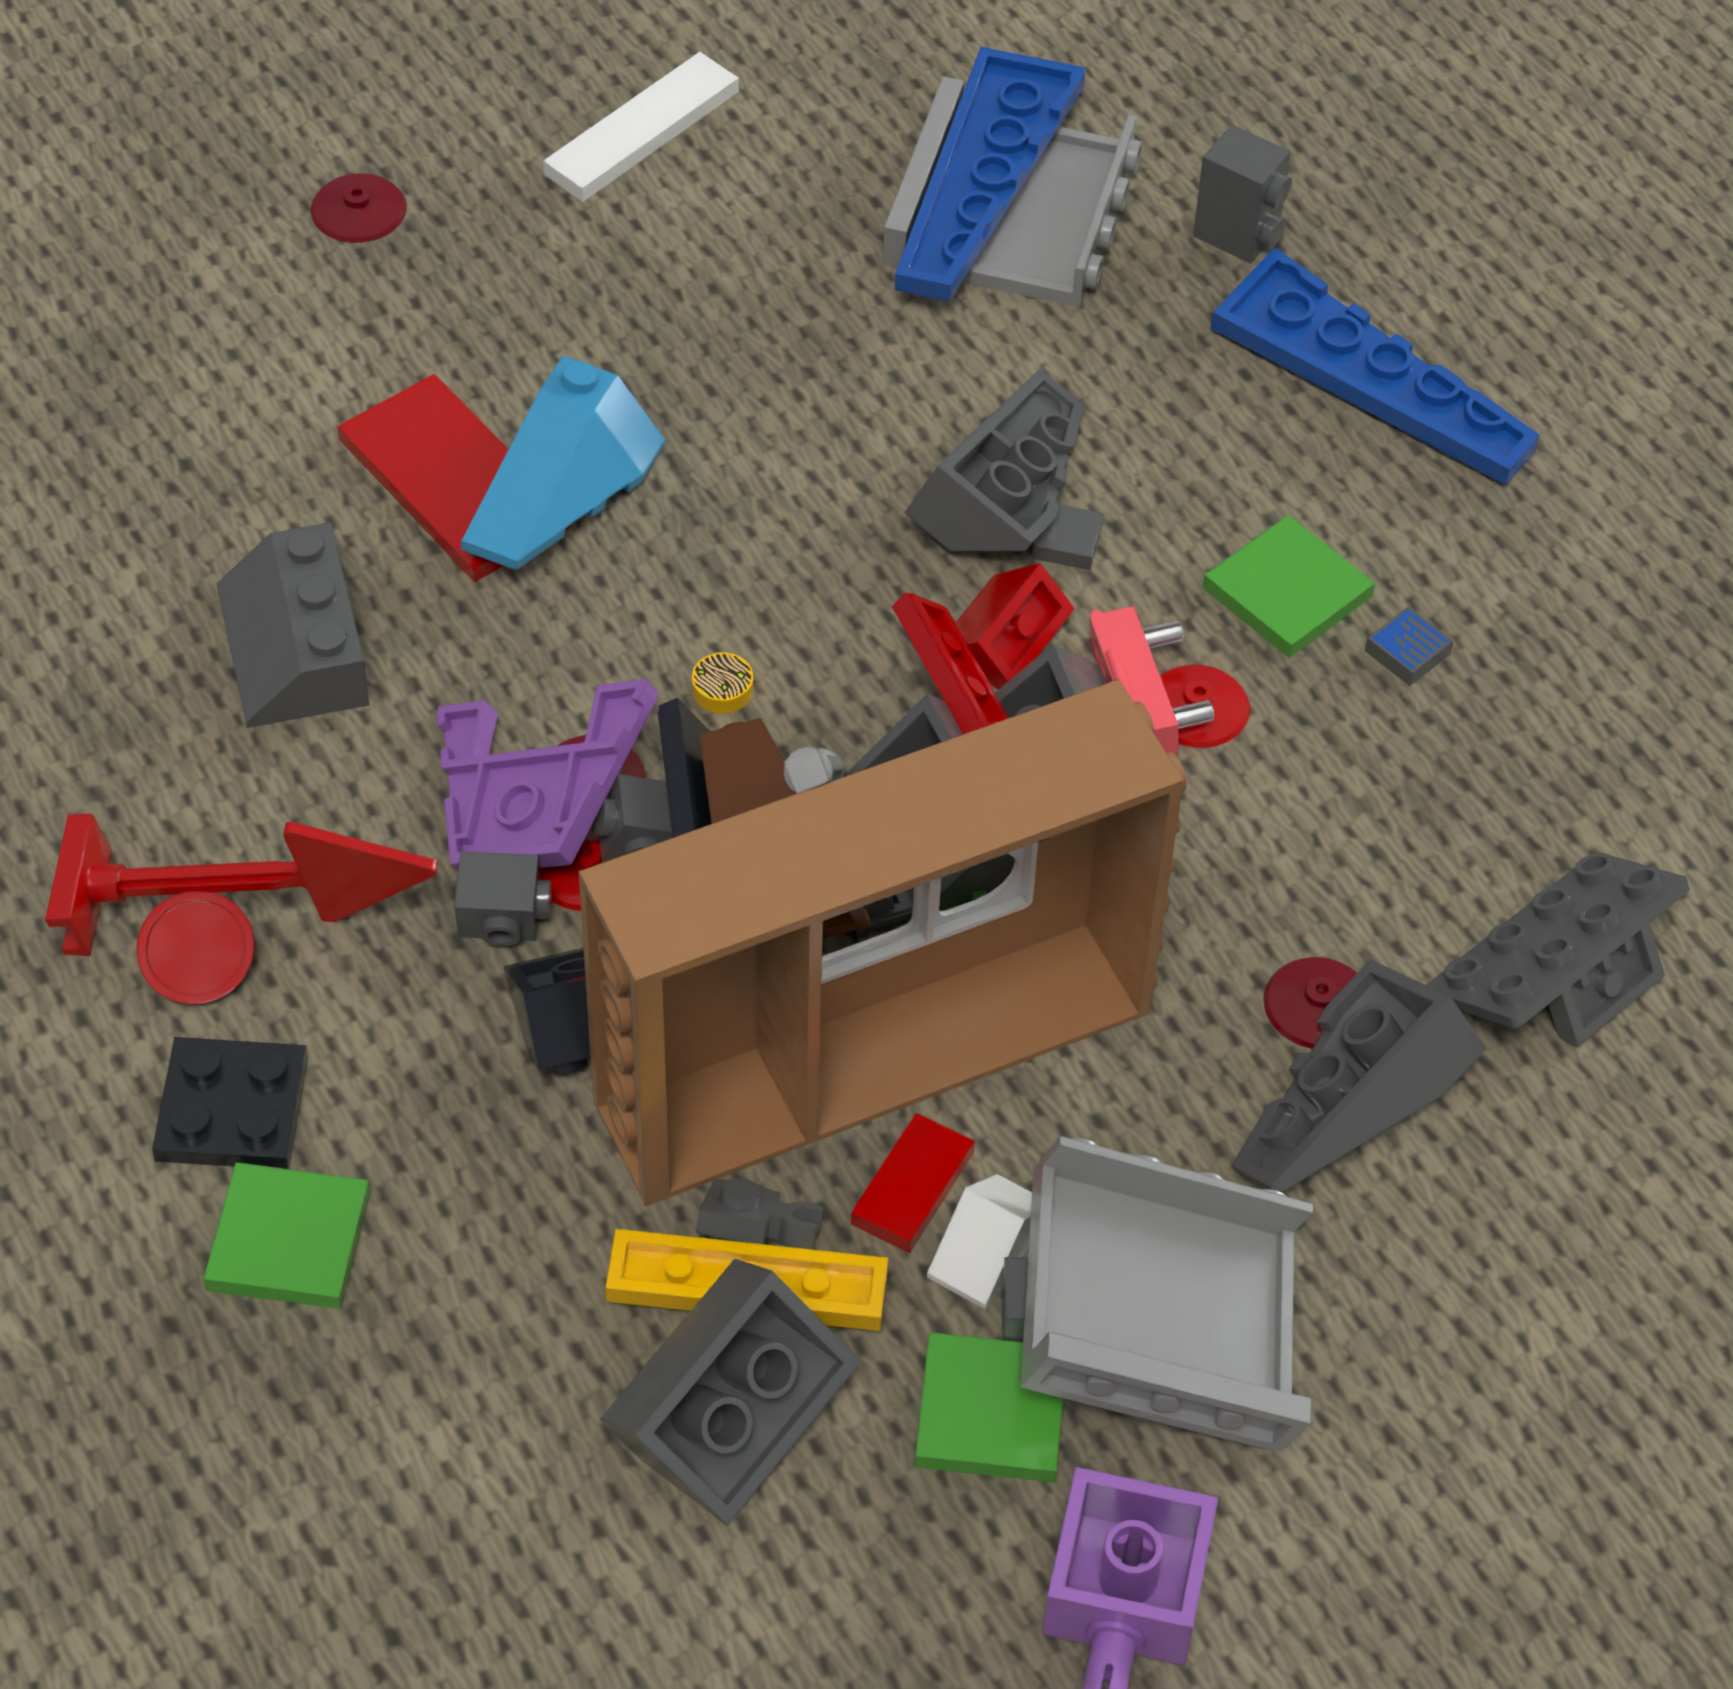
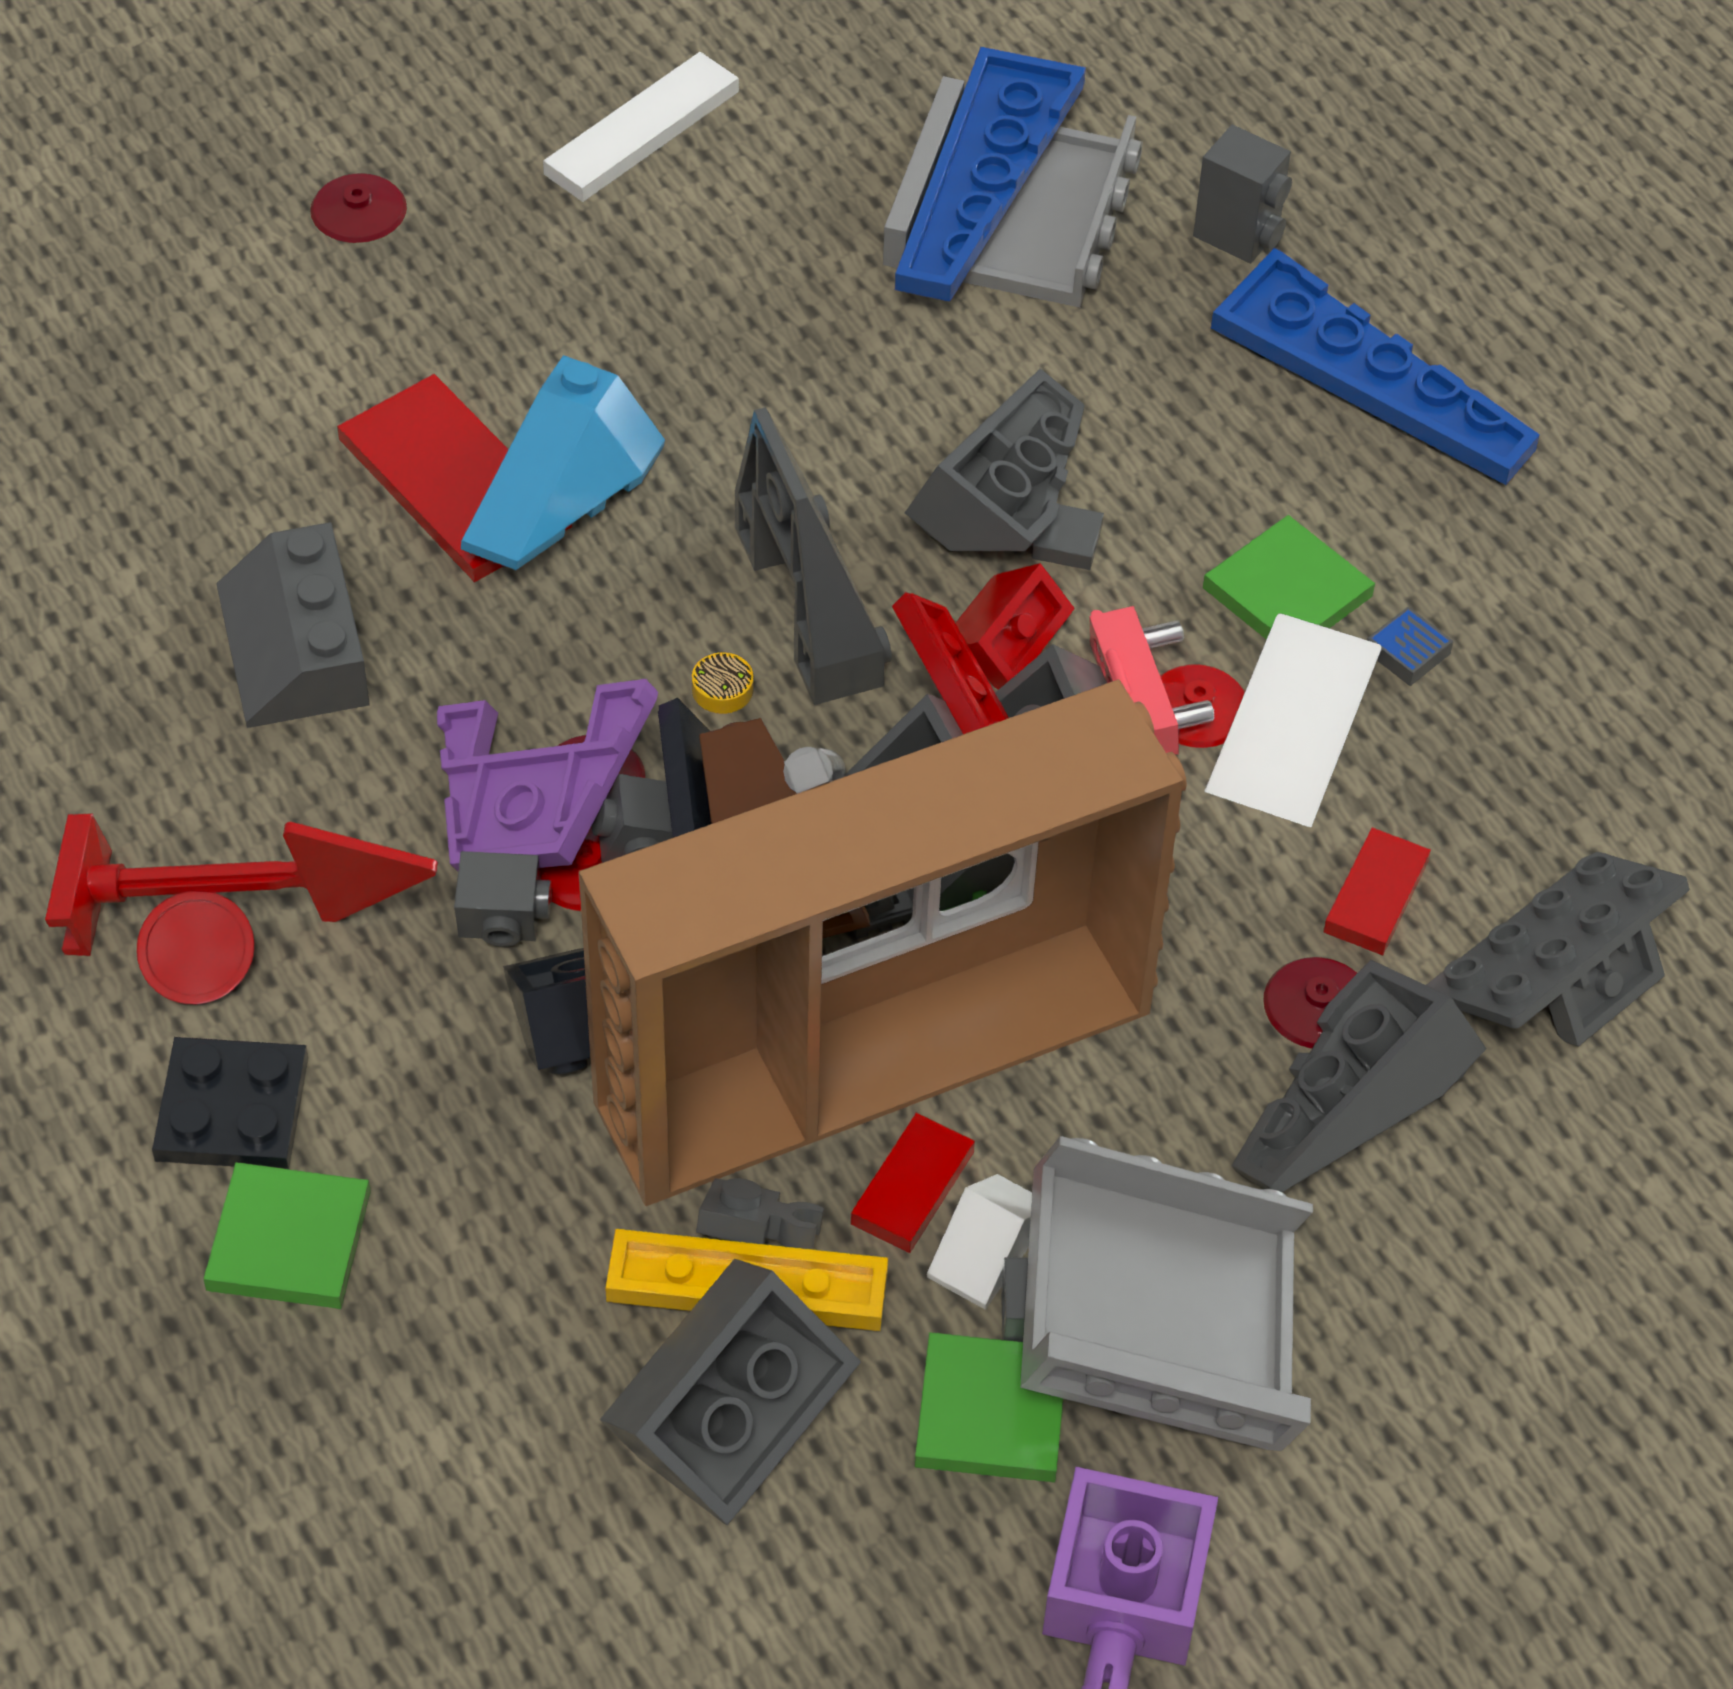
(784, 523): none -> dark grey wedge
(1294, 719): none -> white sticker
(1377, 891): none -> red tile

